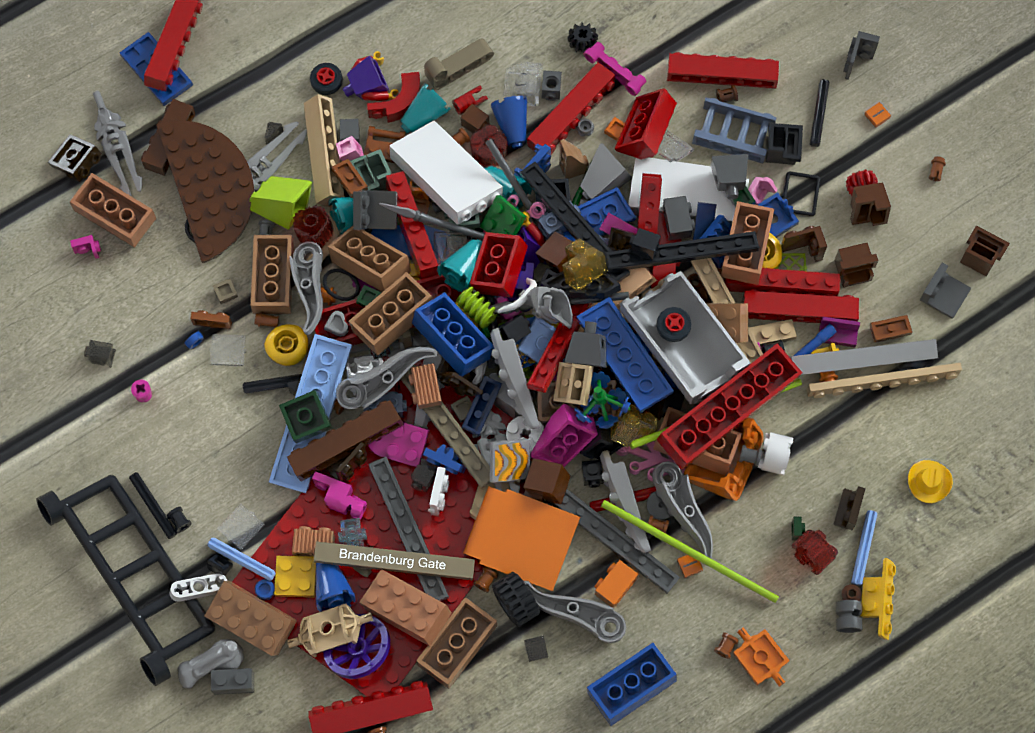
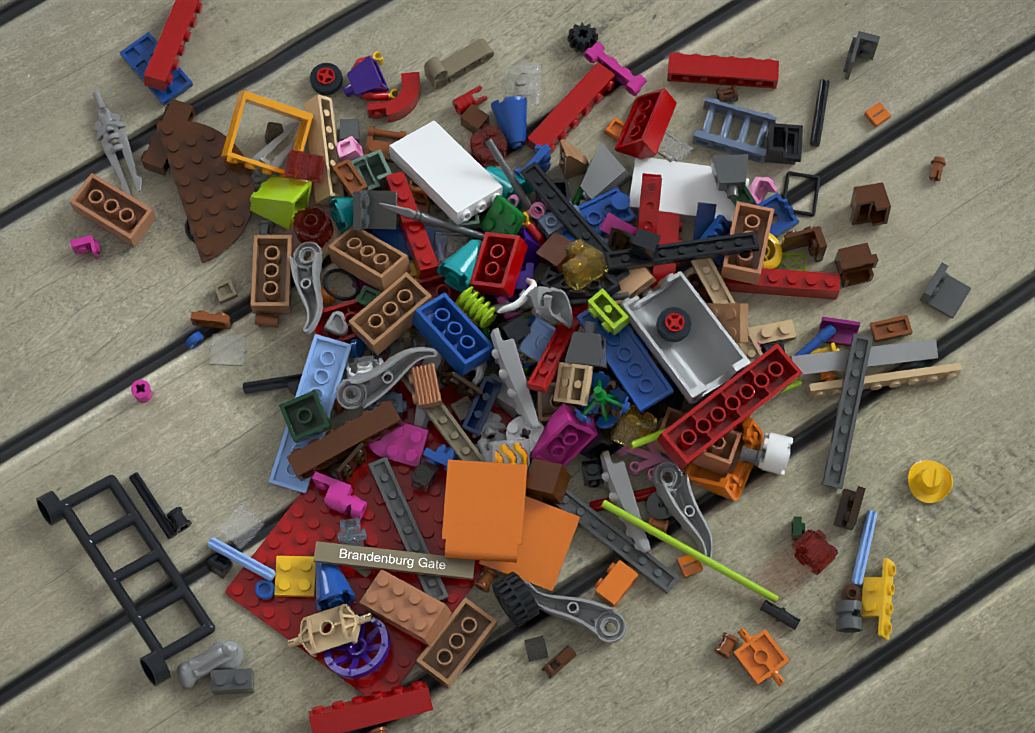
(75, 158): dark brown plate -> none
(100, 353): clear smoke window -> none
(182, 585): white beam -> none
(244, 96): none -> light orange window
(250, 618): medium nougat brick -> none
(286, 344): yellow hat -> none
(304, 166): none -> clear red brick
(305, 540): nougat brick -> none
(358, 348): none -> blue tile
(424, 109): teal cone -> none
(440, 486): white plate -> none
(461, 137): dark orange bush -> none
(484, 510): none -> orange piece
(551, 78): dark grey brick -> none
(561, 660): none -> reddish brown bar
(585, 123): flat silver plate -> none
(608, 312): none -> lime brick
(620, 202): none -> blue tile
(631, 684): blue brick -> none
(677, 218): dark grey brick -> none
(780, 614): none -> black pin
(800, 307): red brick -> none
(847, 411): none -> dark grey plate
(859, 179): red gear -> none
(983, 250): reddish brown plate -> none

